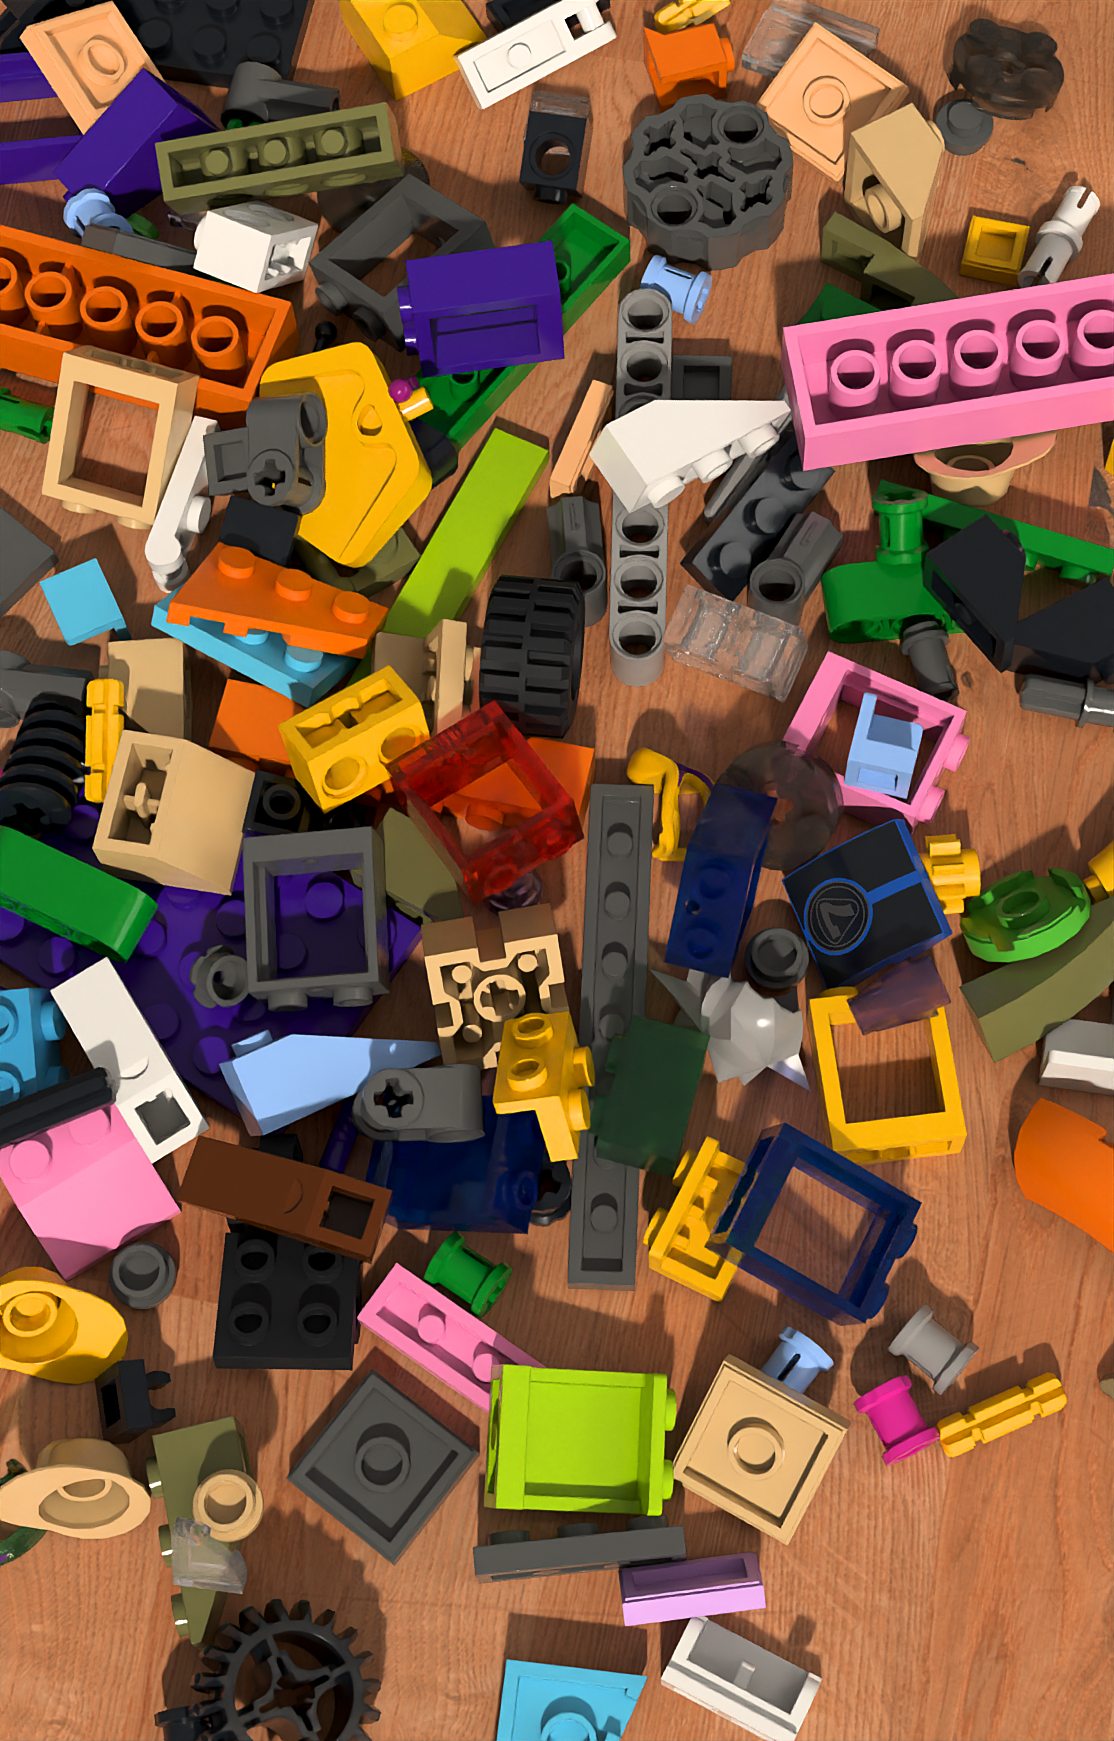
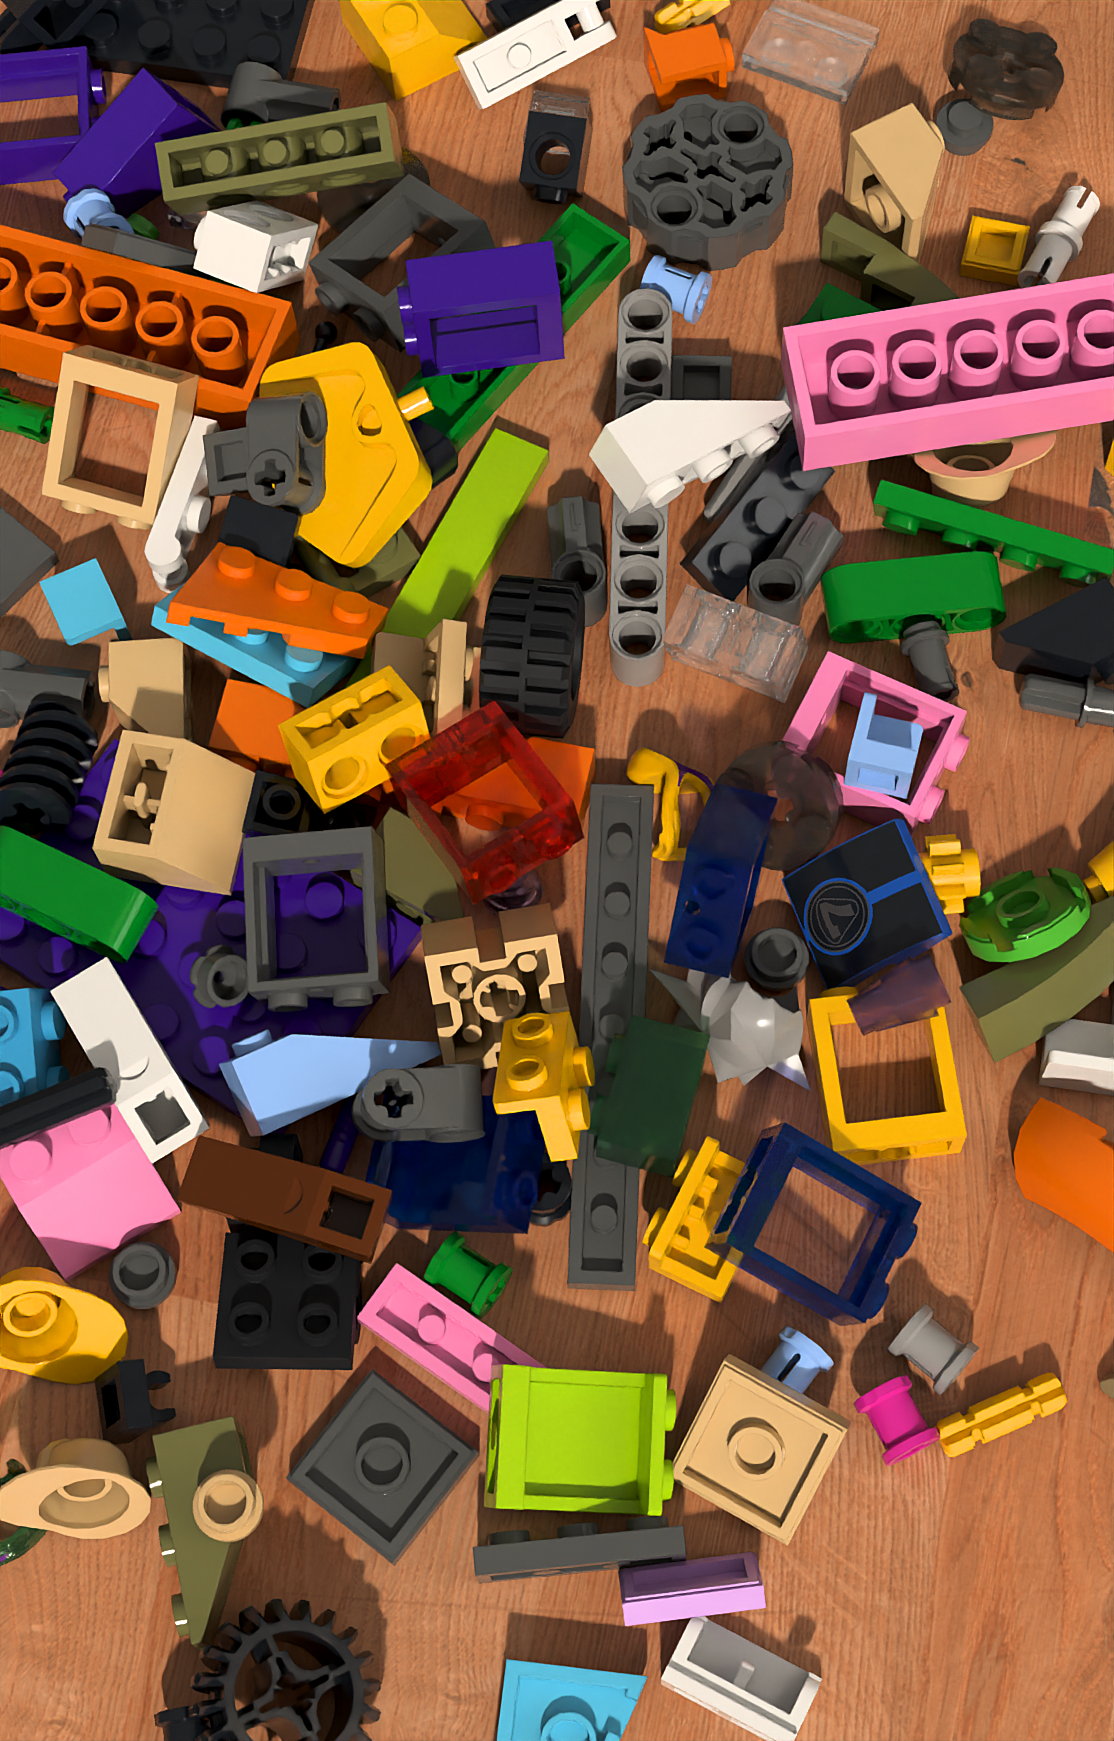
(87, 59): light nougat tile -> none
(102, 734): yellow axle -> none
(203, 1560): clear tile -> none
(401, 389): magenta hinge -> none
(574, 462): light nougat tile -> none
(826, 96): light nougat tile -> none
(900, 525): green bush -> none
(980, 585): black slope -> none

